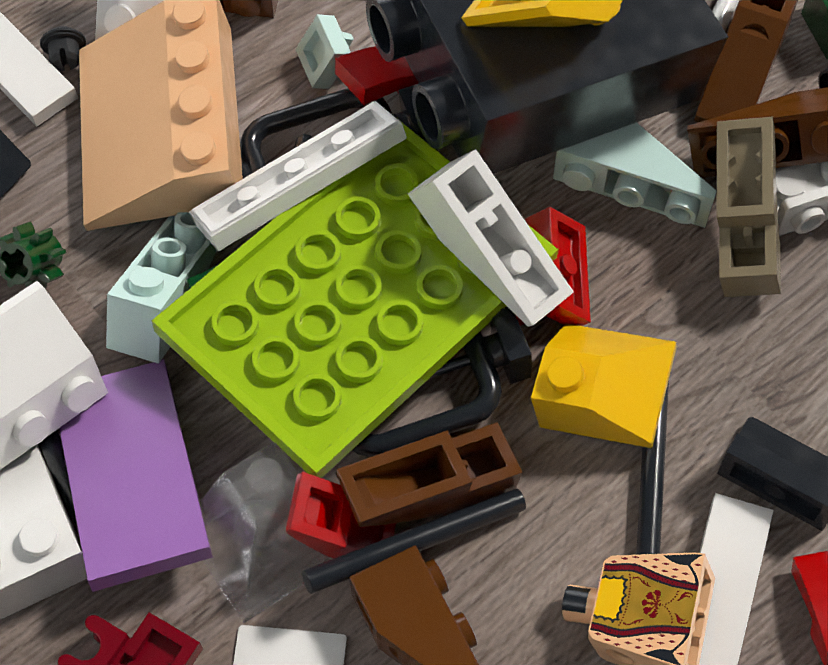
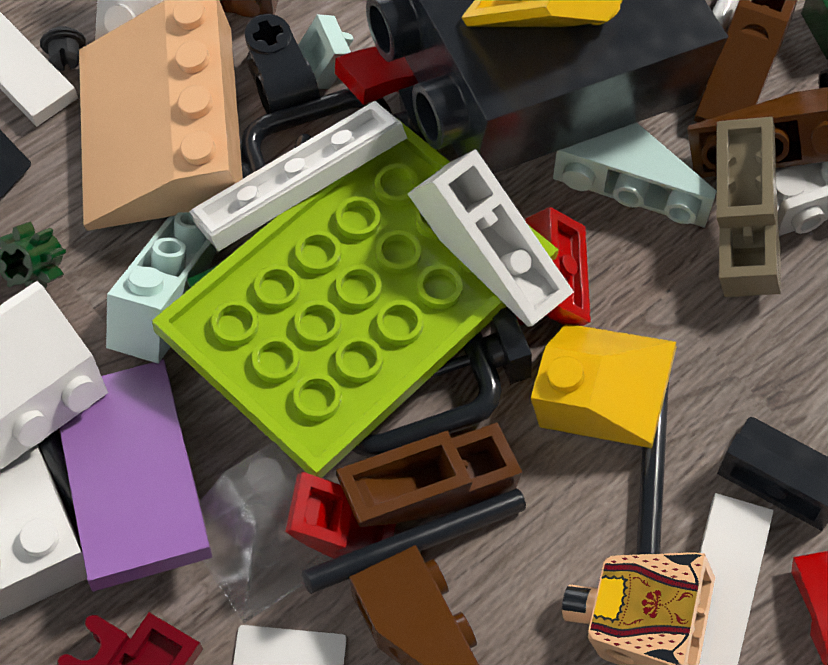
(277, 64): none -> black piece

